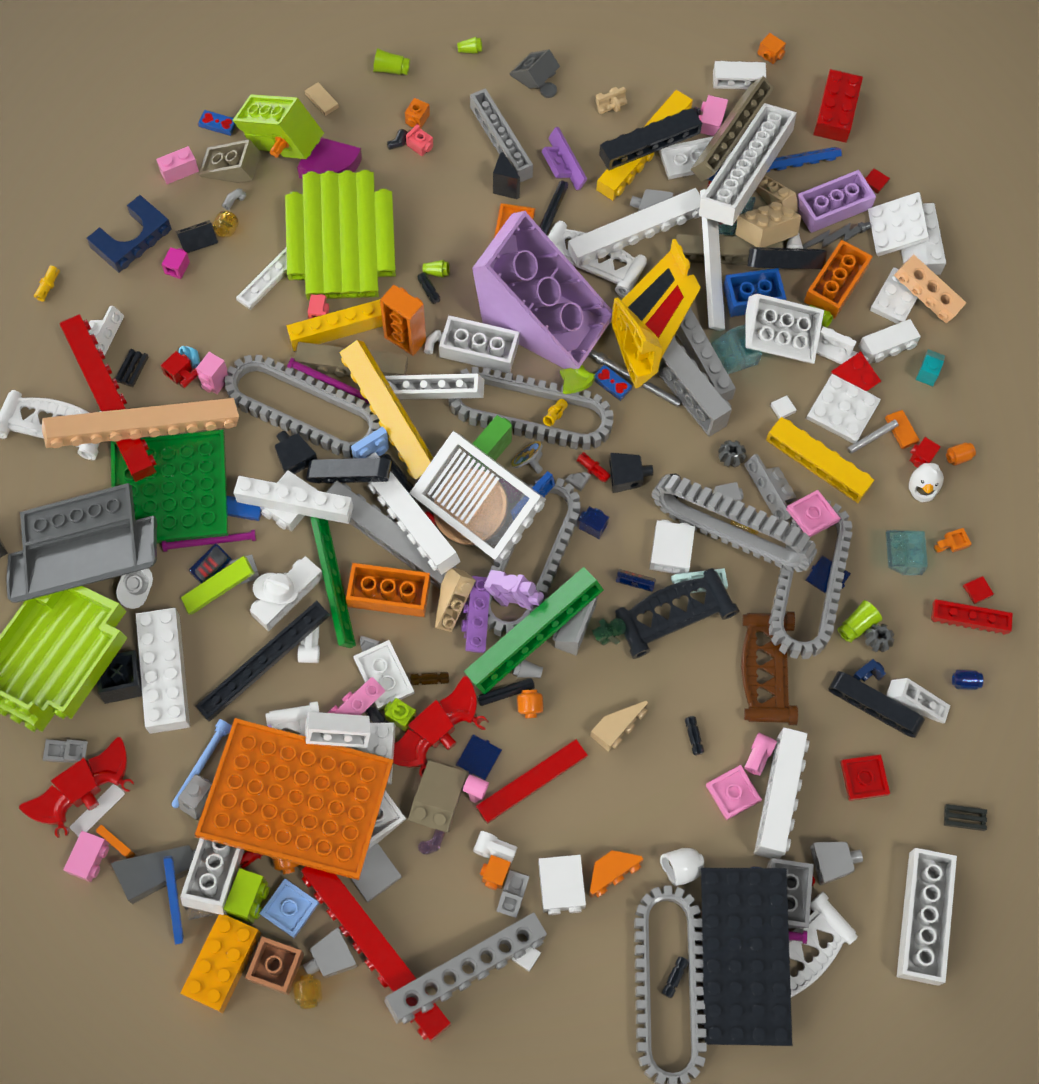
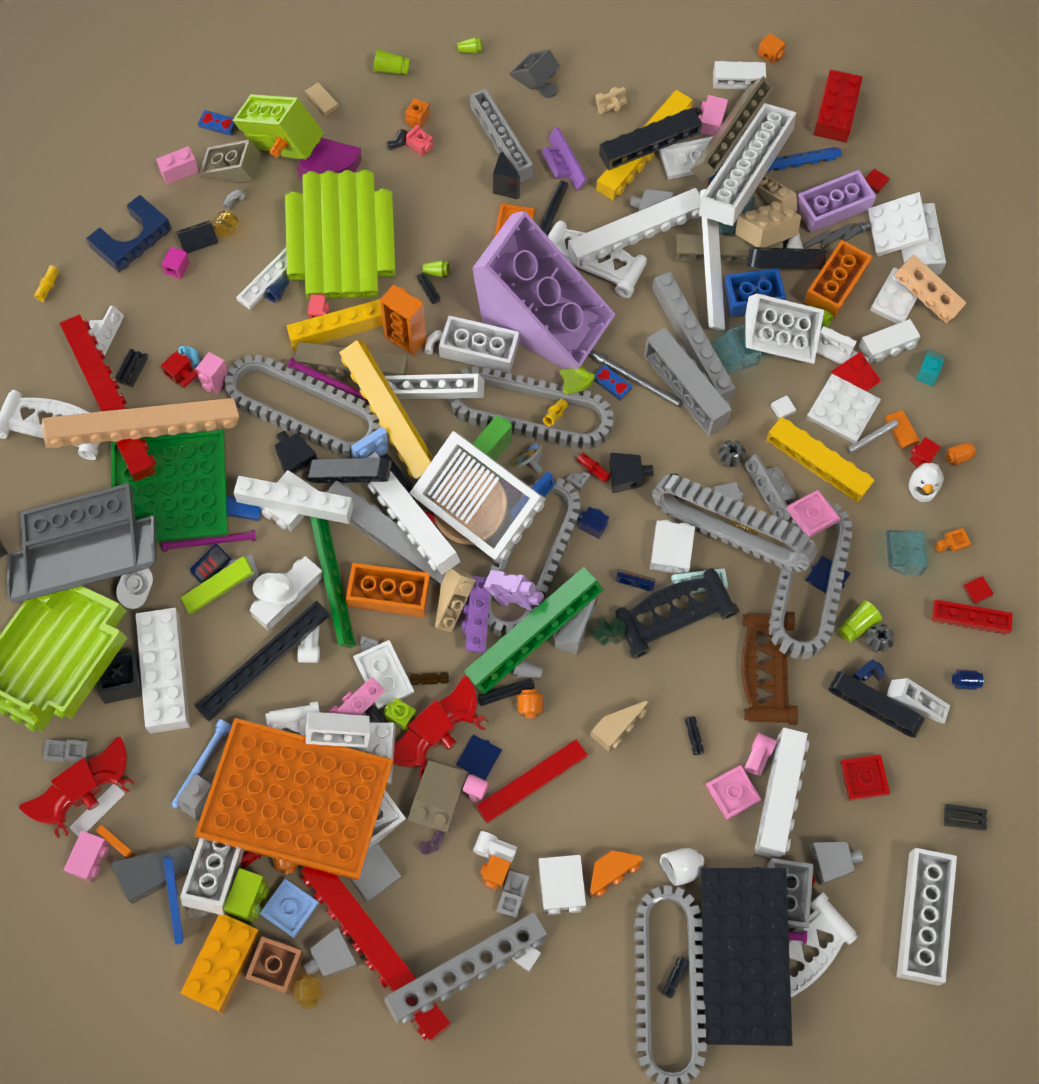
(276, 290): none -> dark blue cone
(653, 313): yellow piece -> none

